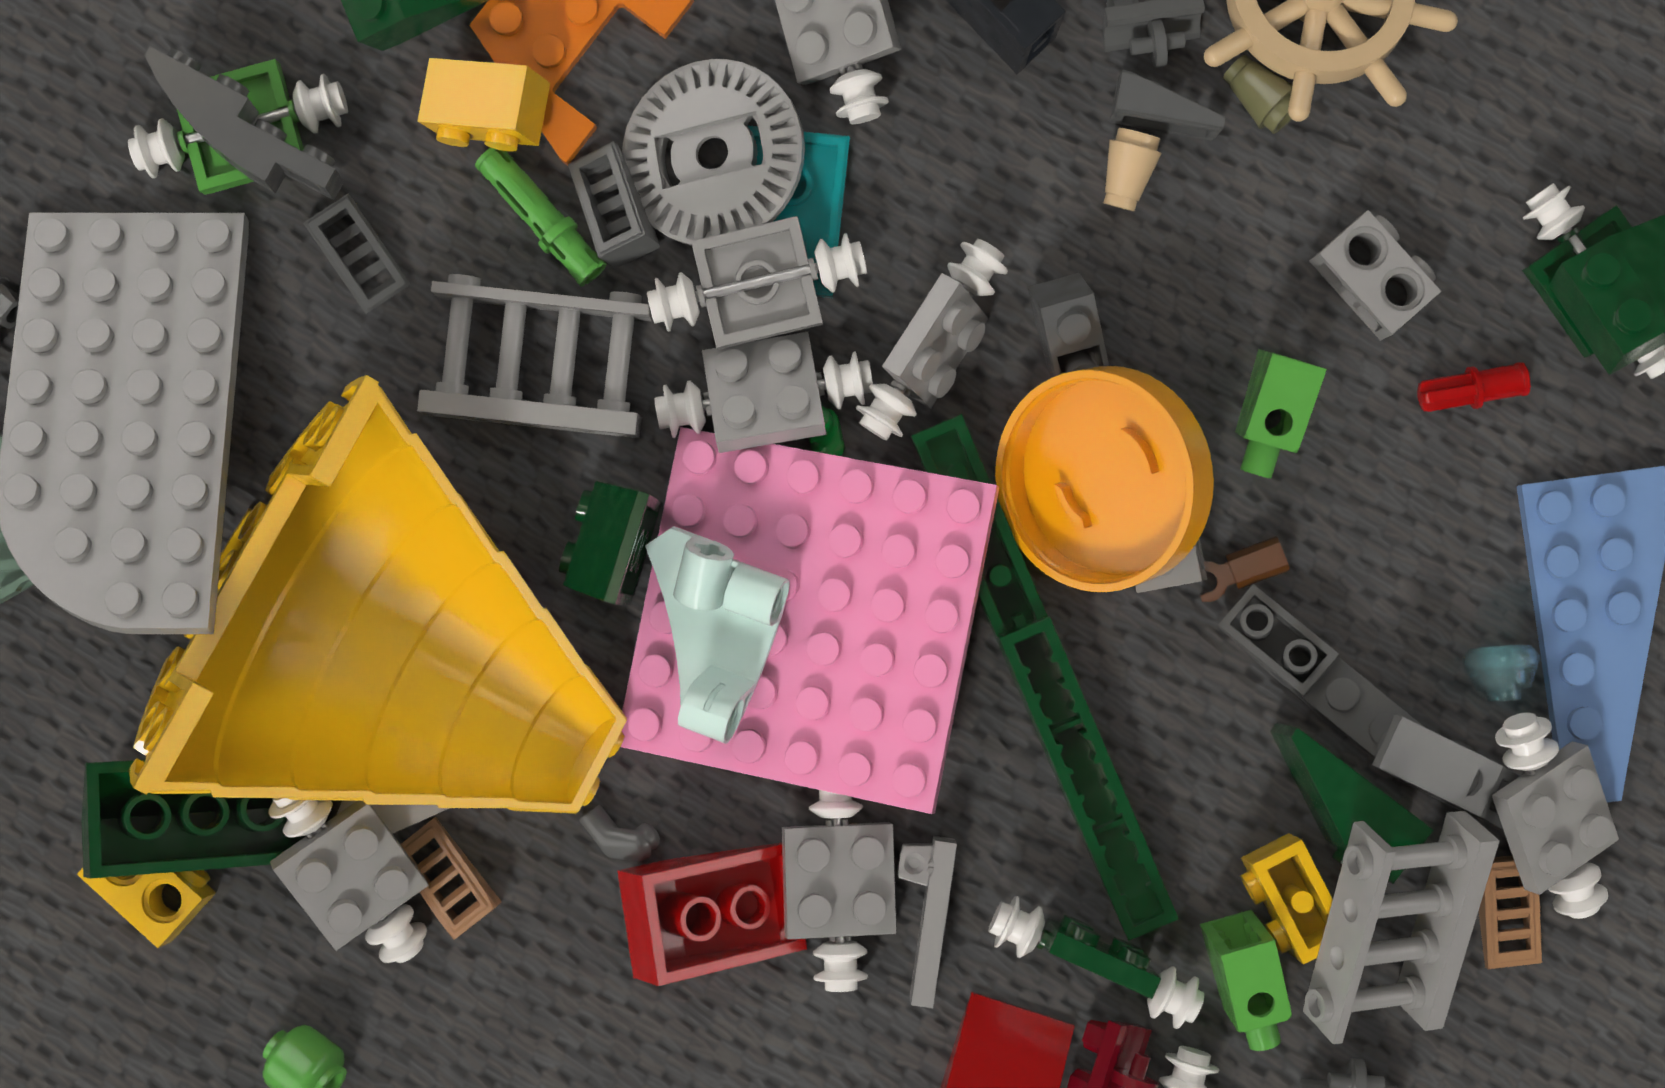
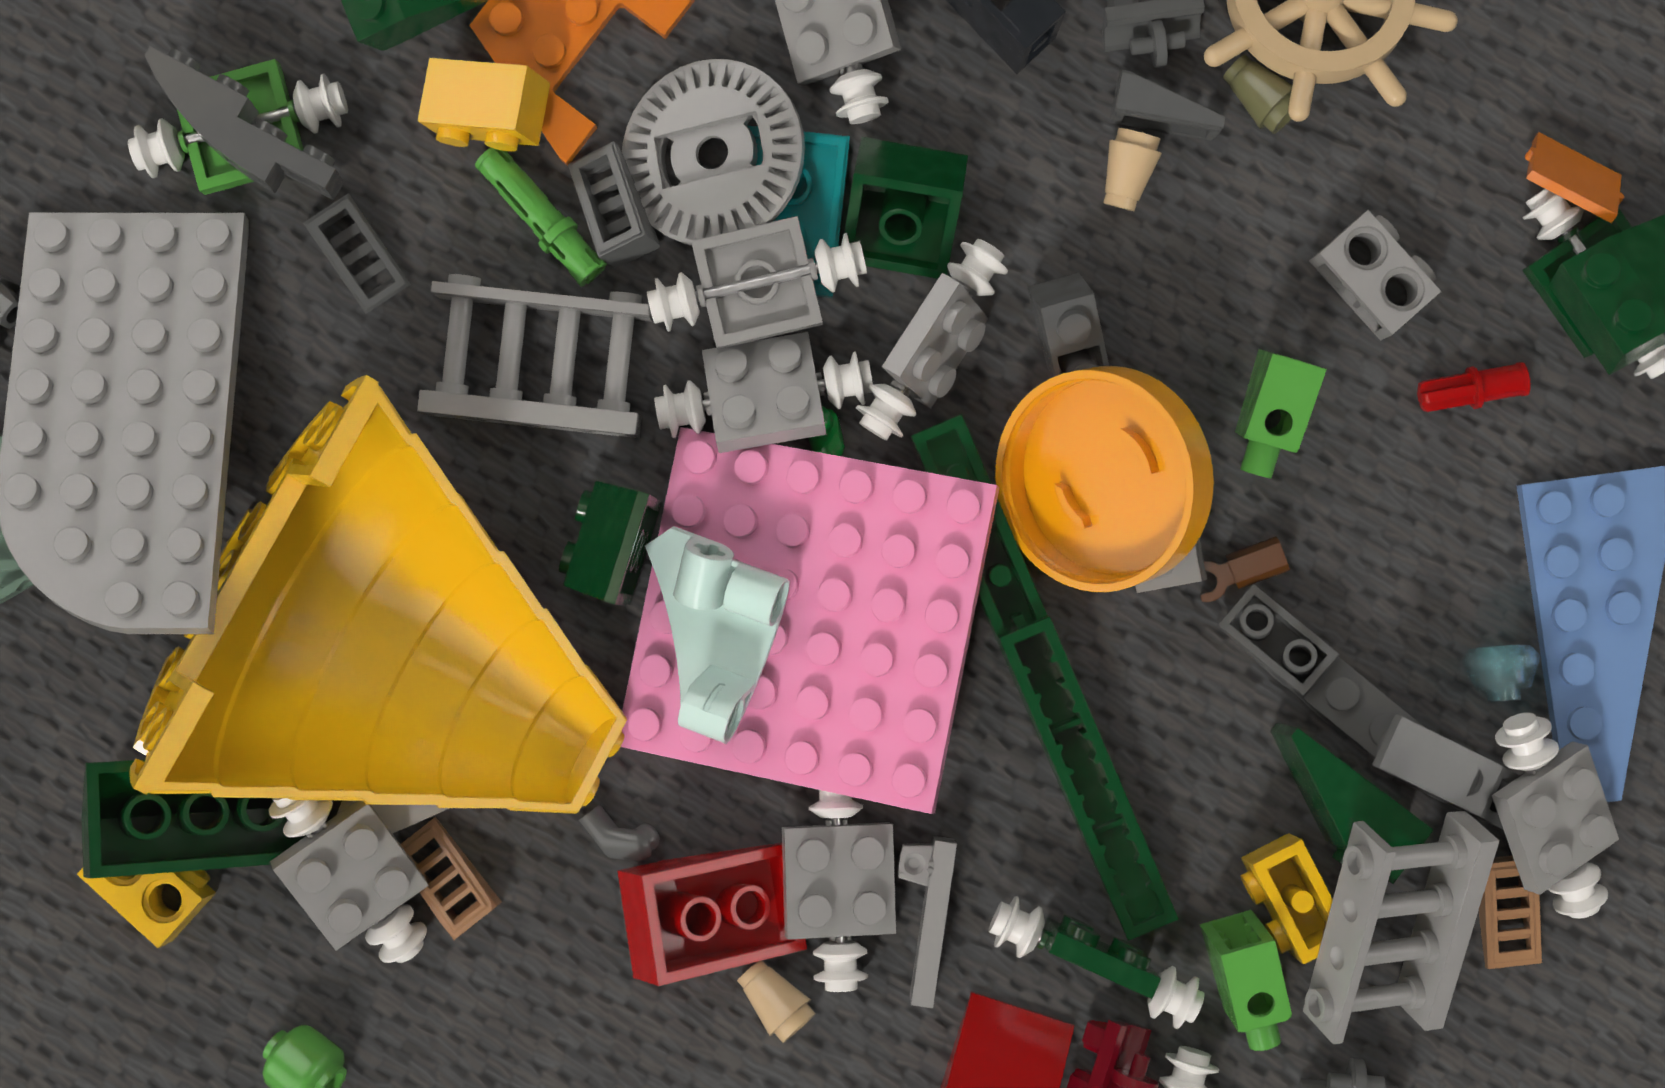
(776, 1001): none -> tan cone
(905, 206): none -> dark green slope
(1574, 177): none -> orange piece

